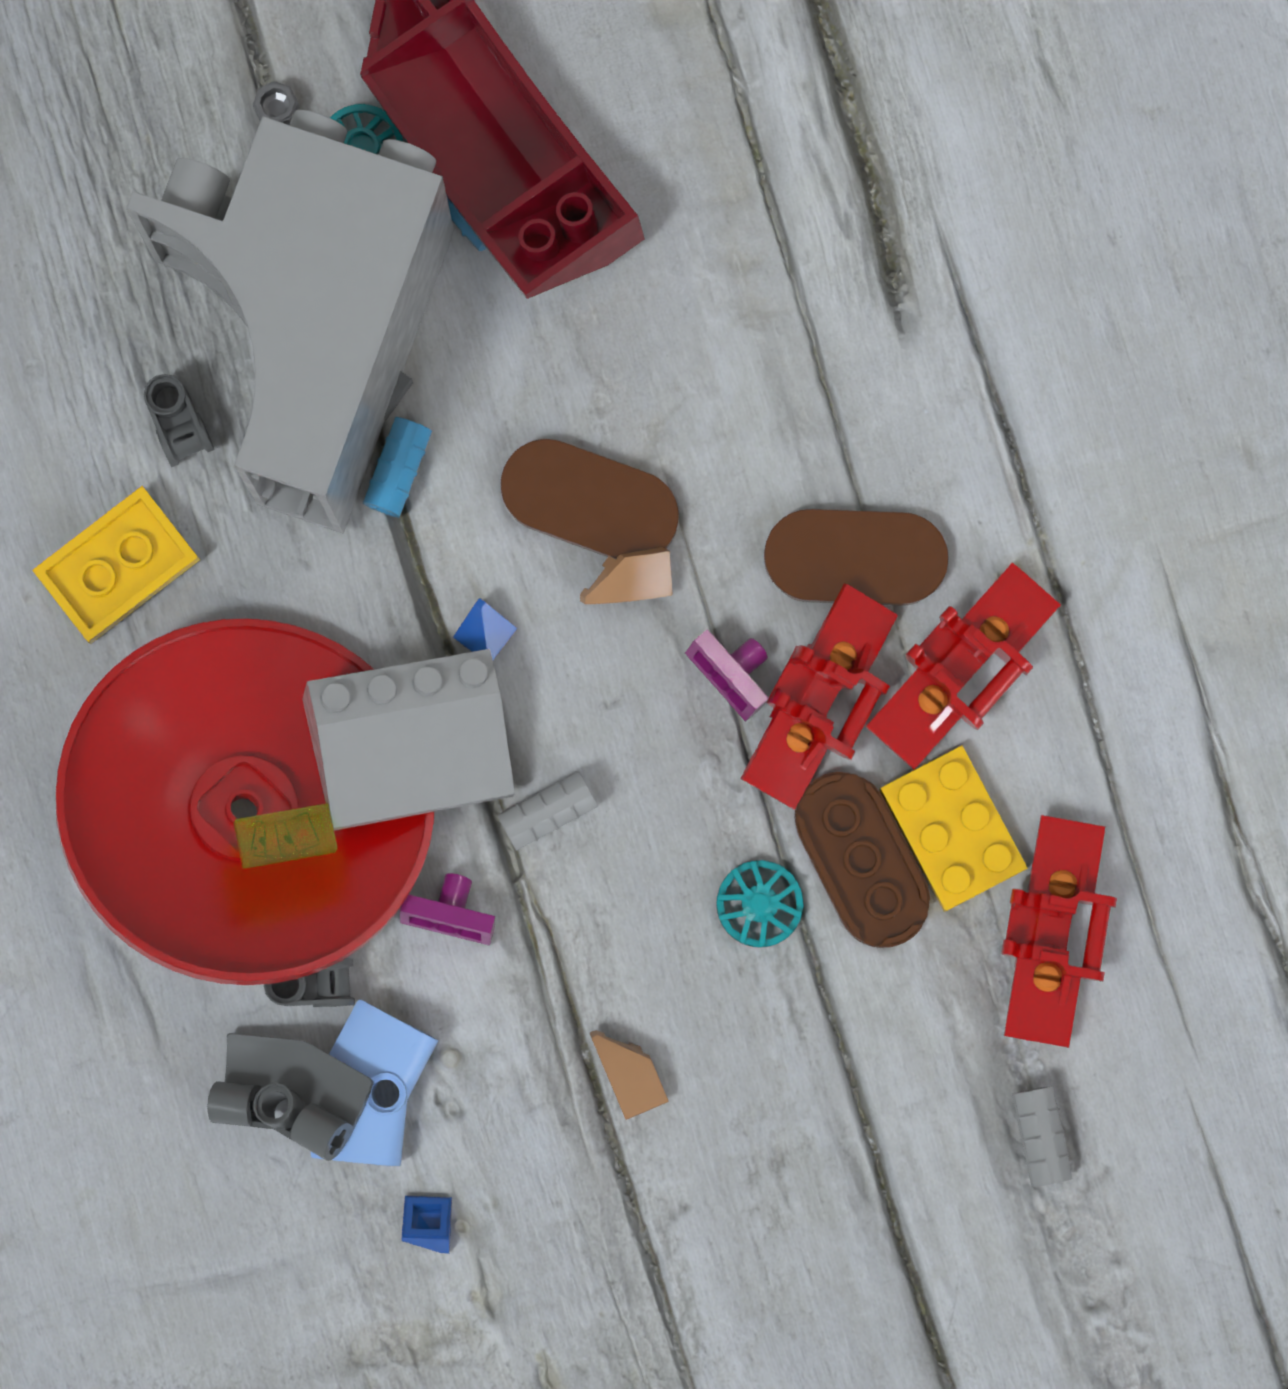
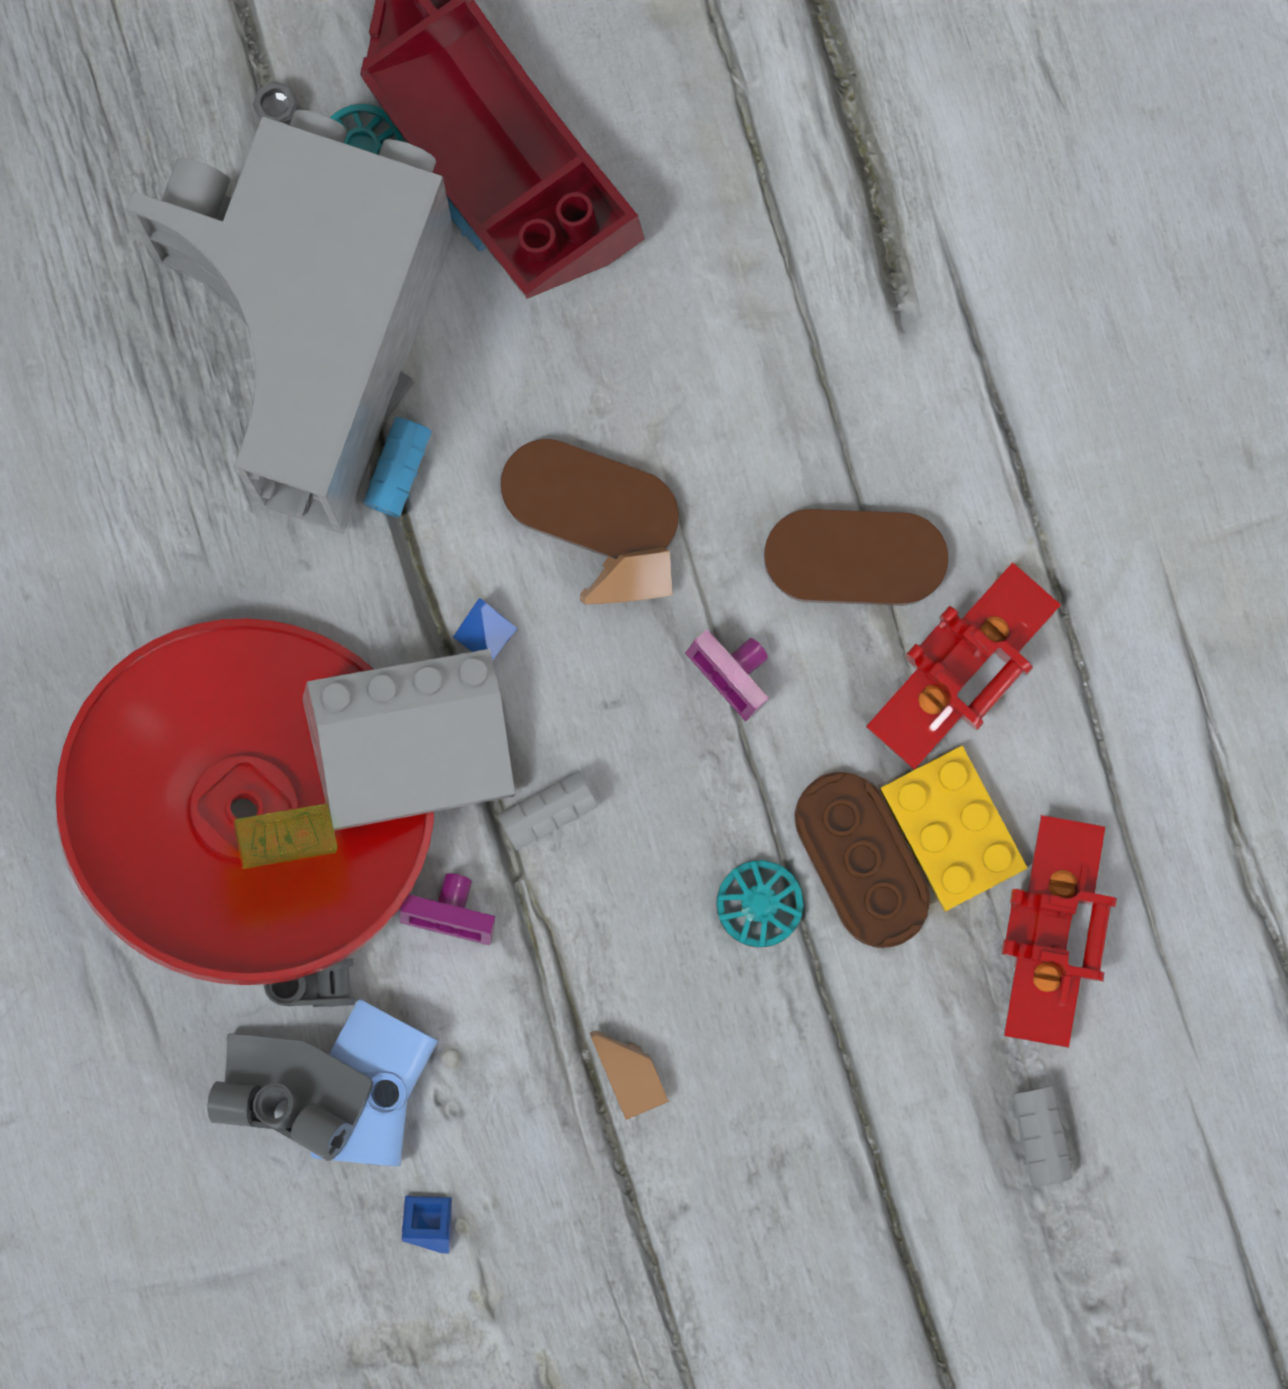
(116, 565): yellow plate -> none
(178, 427): dark grey piece -> none
(807, 690): red piece -> none

